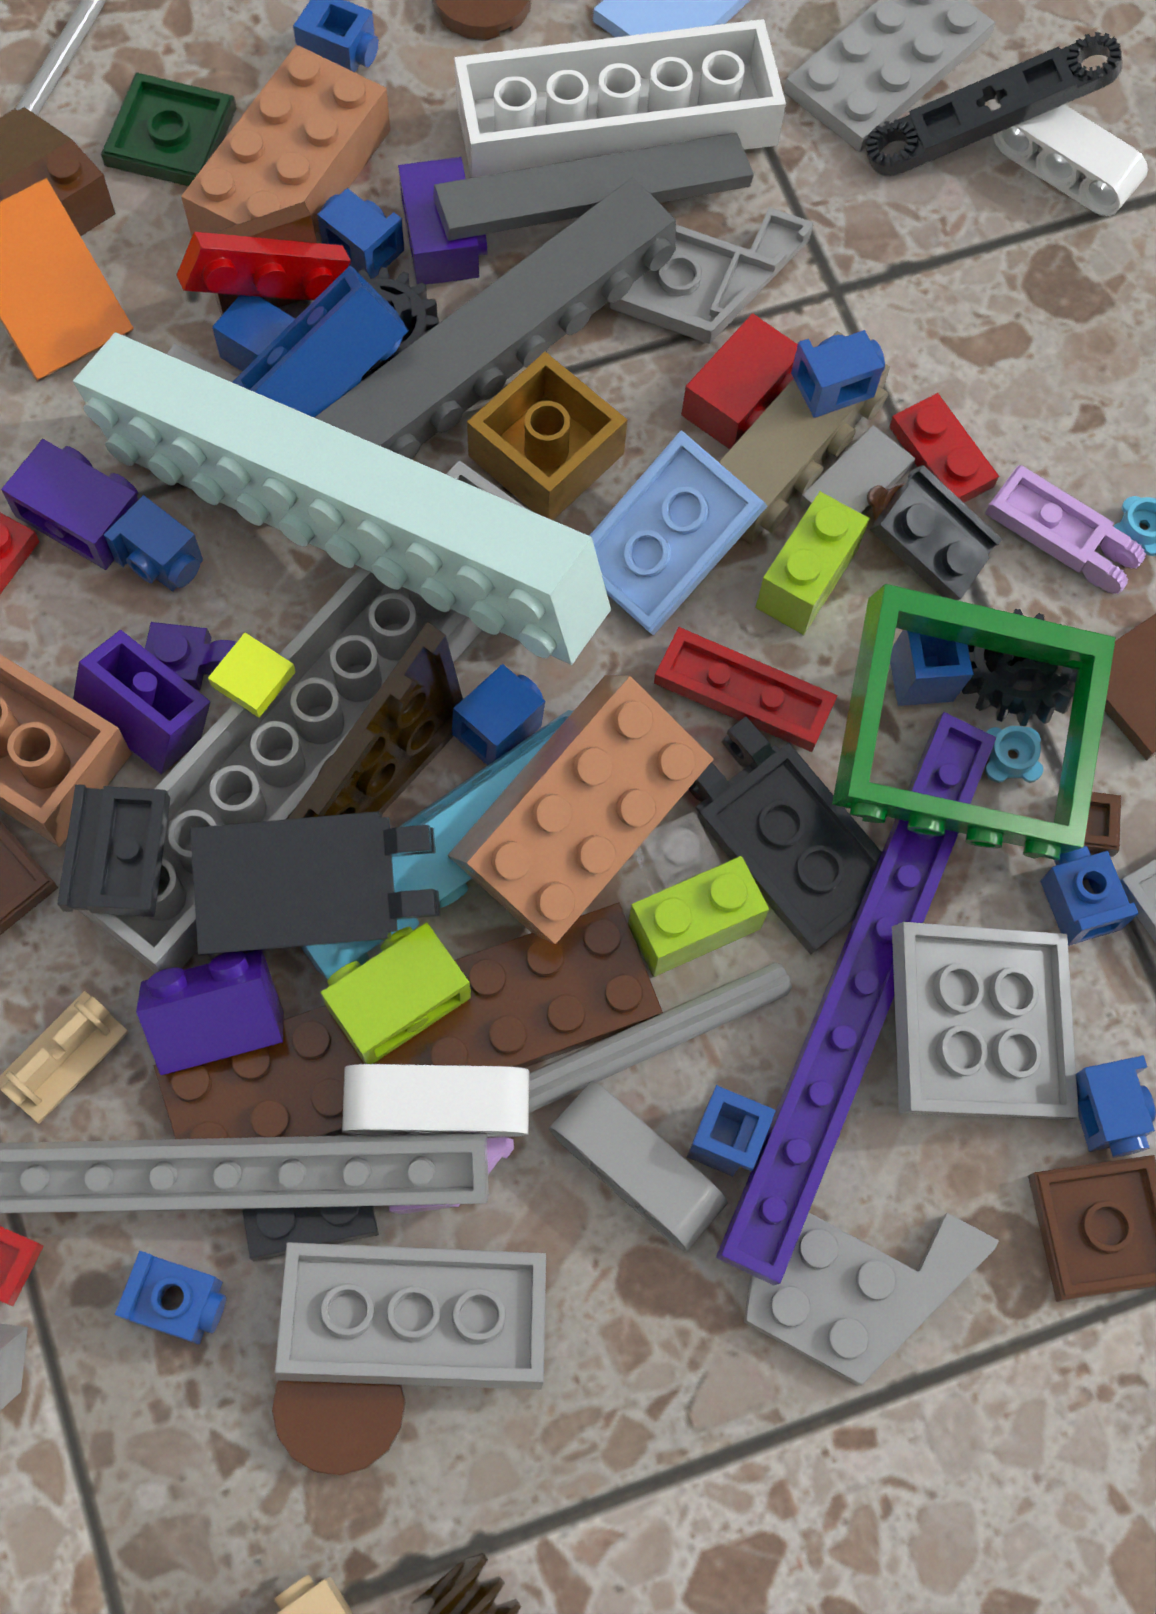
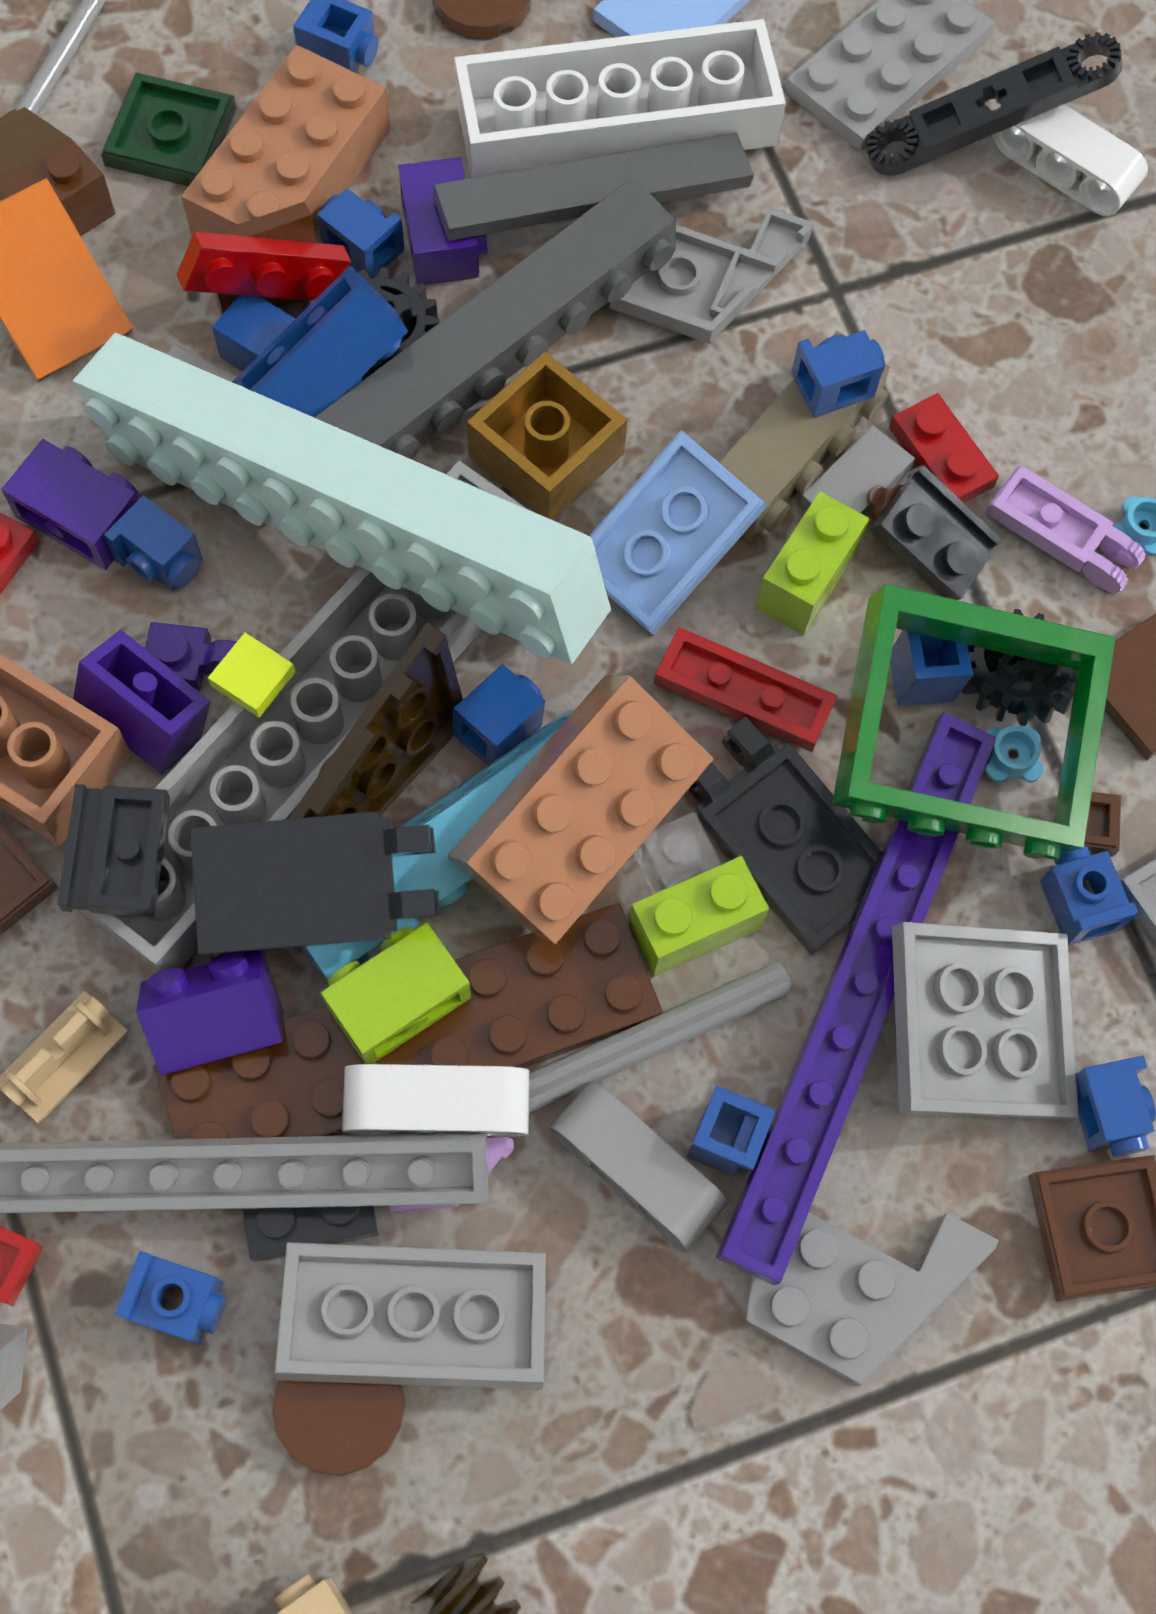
(740, 381): red brick -> none

